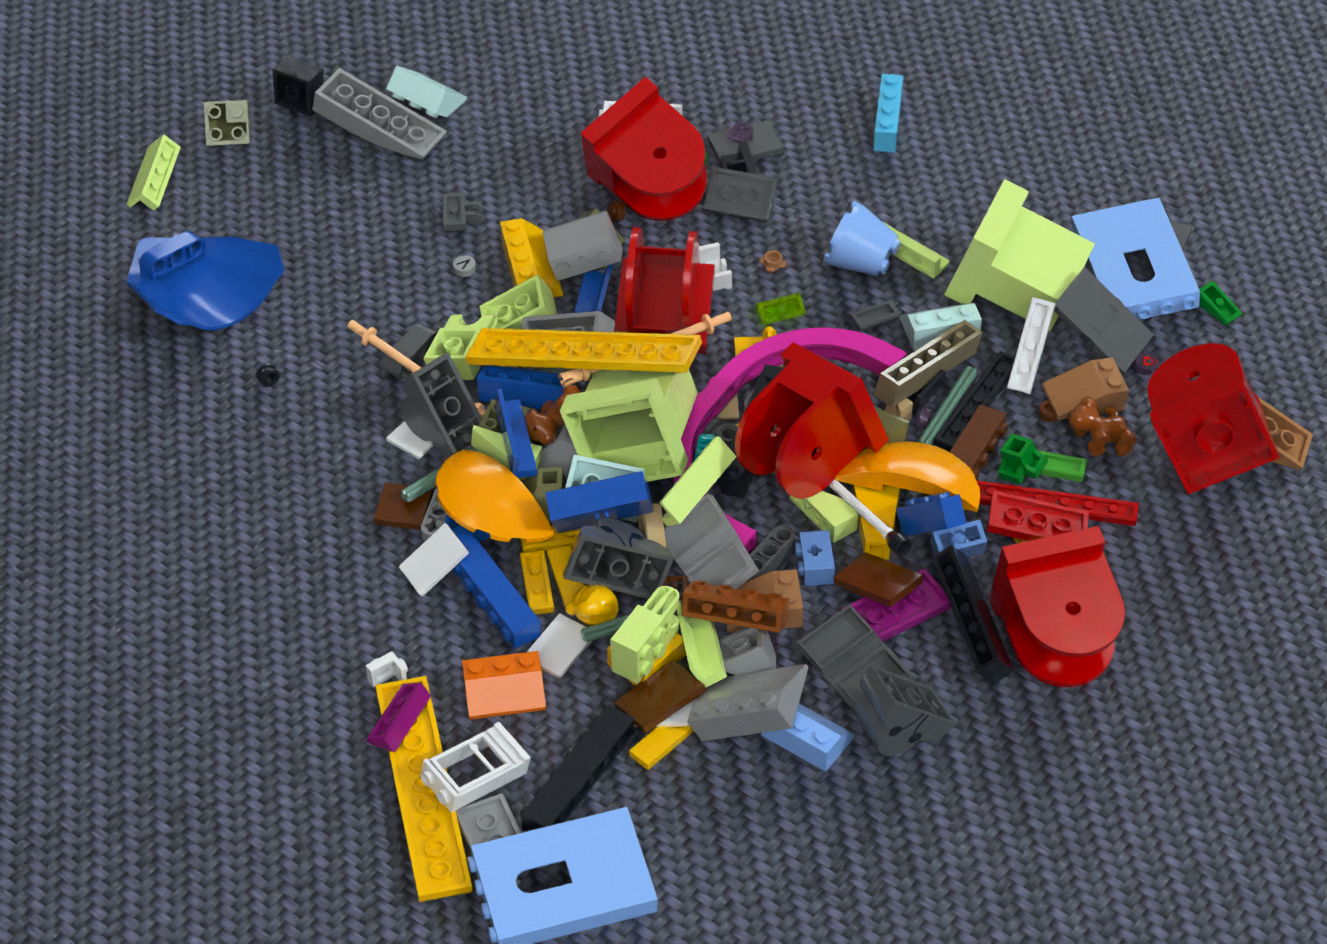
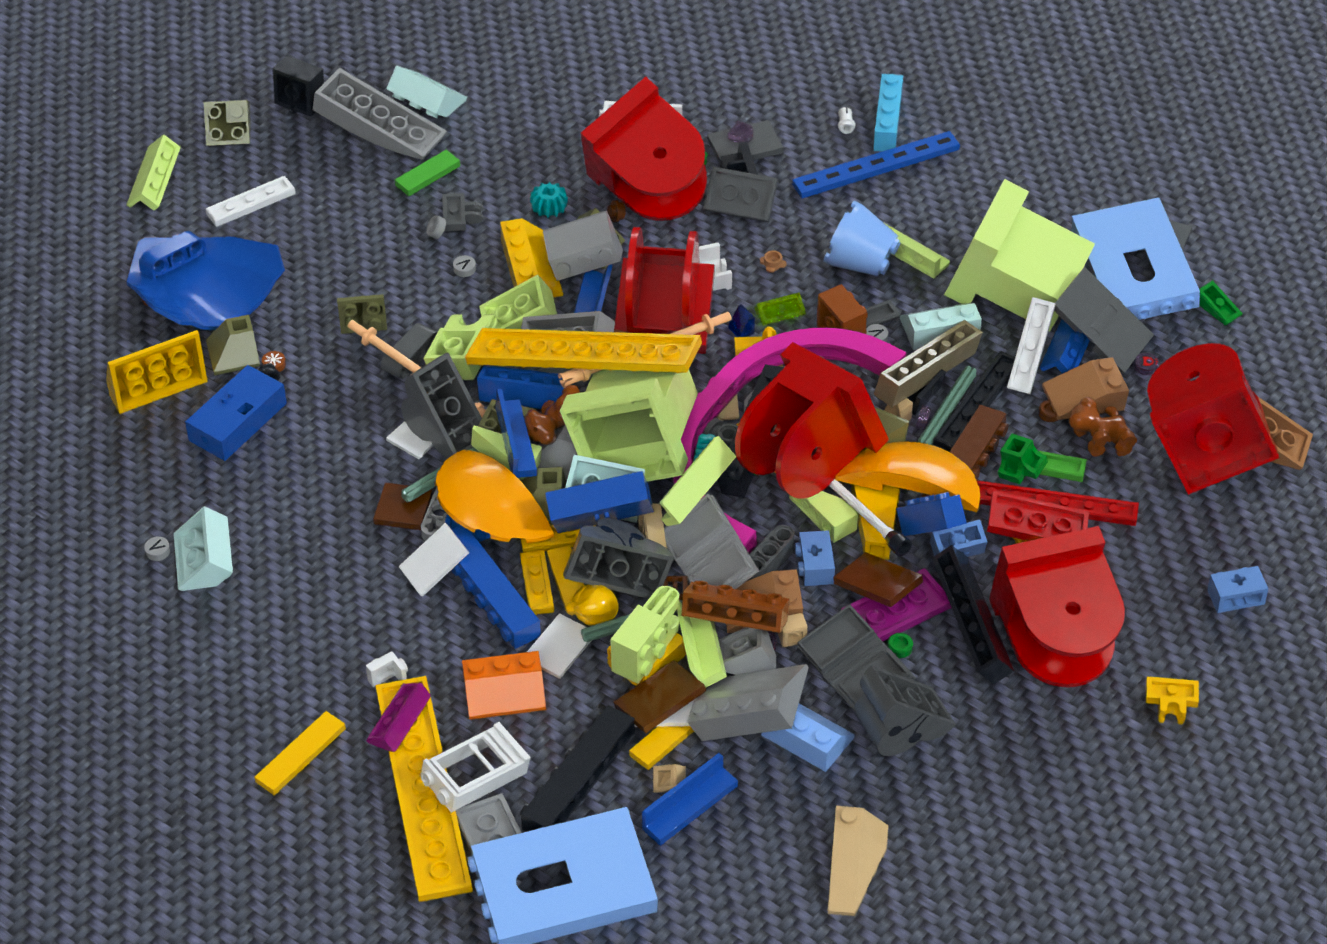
(156, 372): none -> yellow slope
(157, 548): none -> light grey tile
(203, 551): none -> light aqua slope
(233, 346): none -> olive slope
(236, 412): none -> blue brick
(250, 201): none -> white tile
(275, 358): none -> dark orange tile
(300, 753): none -> yellow tile
(365, 310): none -> olive slope
(427, 172): none -> bright green tile
(436, 227): none -> light grey tile
(548, 199): none -> teal gear
(667, 777): none -> tan slope
(687, 800): none -> blue panel
(742, 322): none -> clear blue slope
(793, 630): none -> tan slope
(840, 310): none -> dark orange brick
(846, 123): none -> white pin
(856, 853): none -> tan wedge
(875, 164): none -> blue tile
(878, 331): none -> light grey tile
(900, 644): none -> green tile
(1065, 349): none -> blue panel
(1172, 696): none -> yellow plate
(1237, 589): none -> medium blue brick

